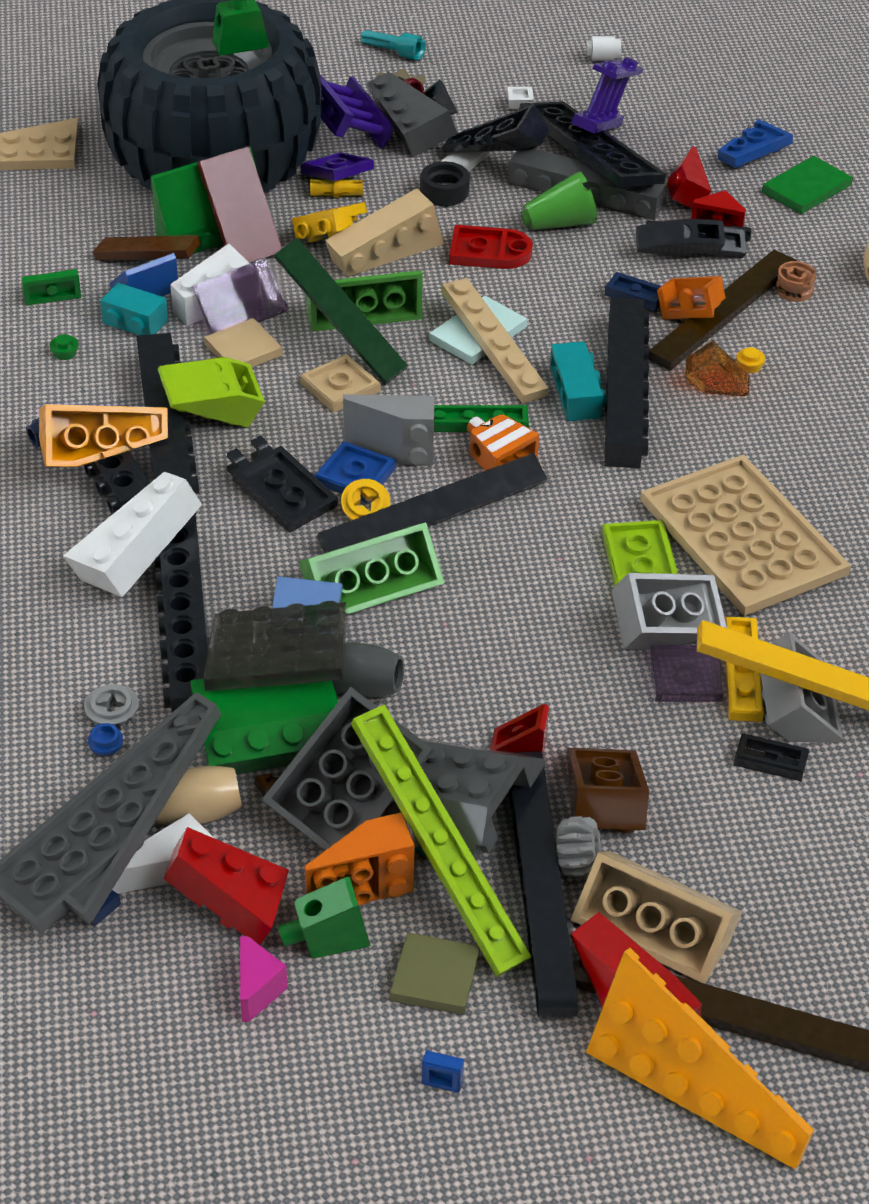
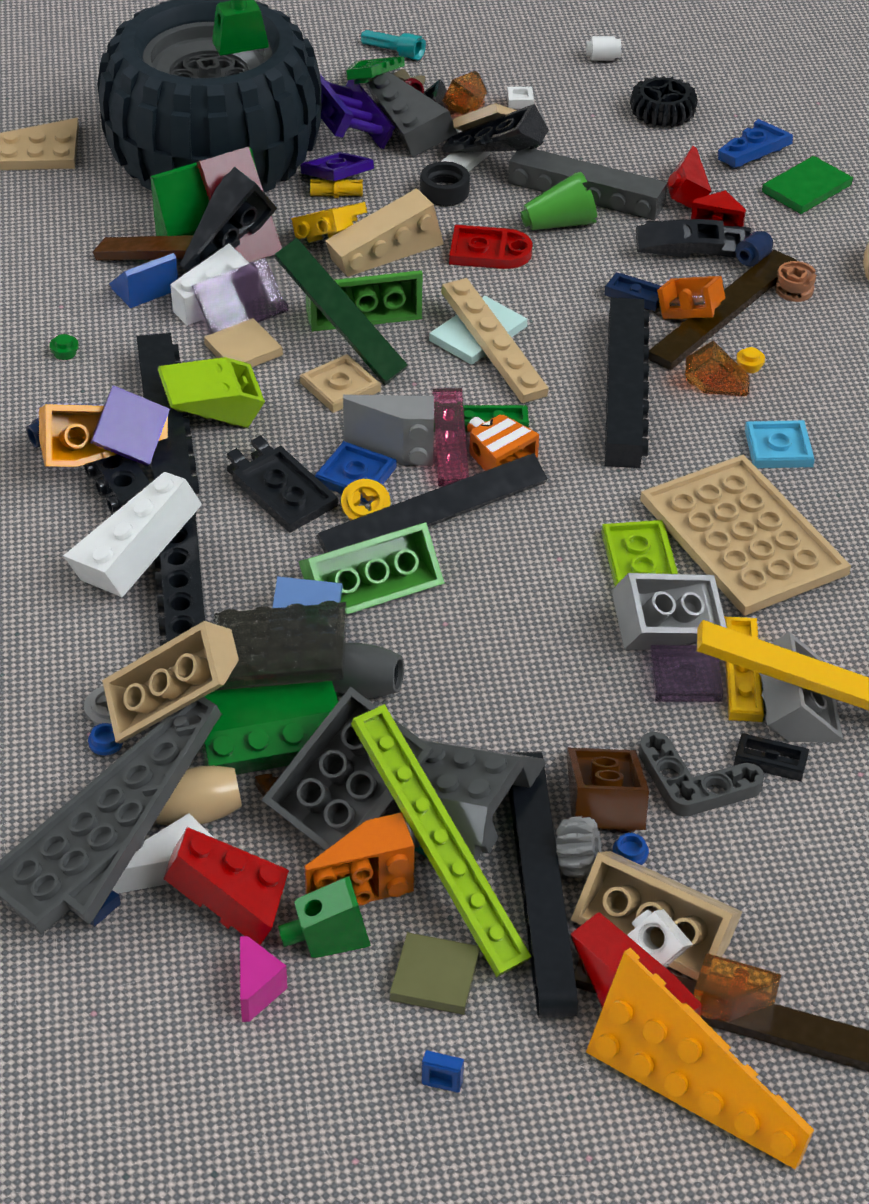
(51, 287): green panel -> none
(130, 425): none -> tile
(134, 310): teal brick -> none
(169, 678): none -> tan slope
(232, 212): none -> black wedge
(364, 70): none -> green wing
(450, 435): none -> clear pink tile
(466, 93): none -> clear orange slope
(480, 116): none -> tan tile
(523, 733): red slope -> none
(577, 381): teal brick -> none
(598, 149): black plate -> none
(603, 110): dark purple fence -> none
(632, 847): none -> blue plate
(663, 101): none -> black gear
(675, 939): none -> white brick
(696, 787): none -> dark grey beam
(734, 988): none -> clear orange slope
(754, 248): none -> dark blue brick
(779, 444): none -> medium azure tile

